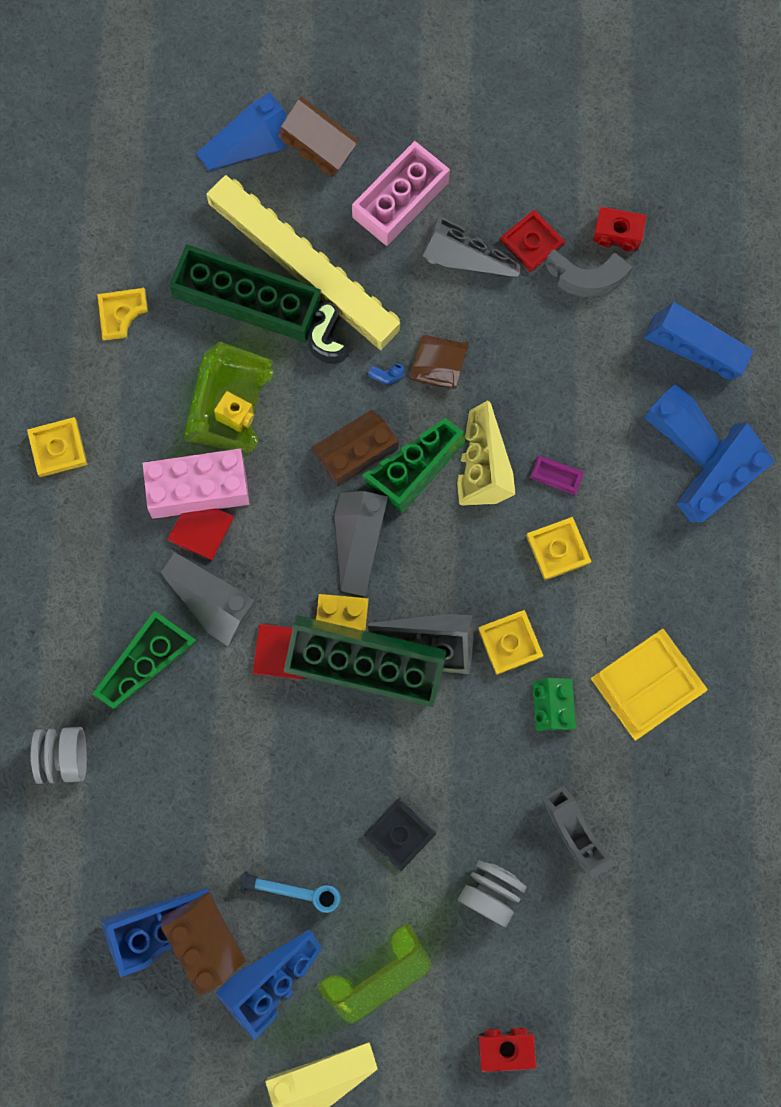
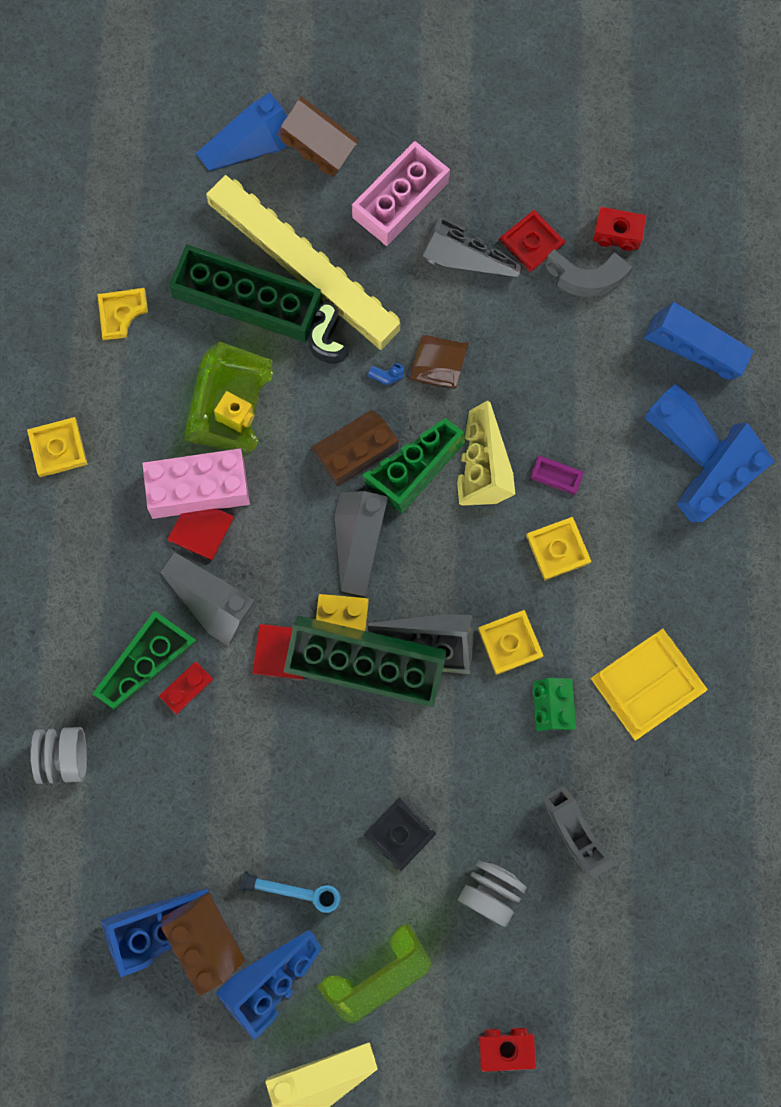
(186, 688): none -> red plate

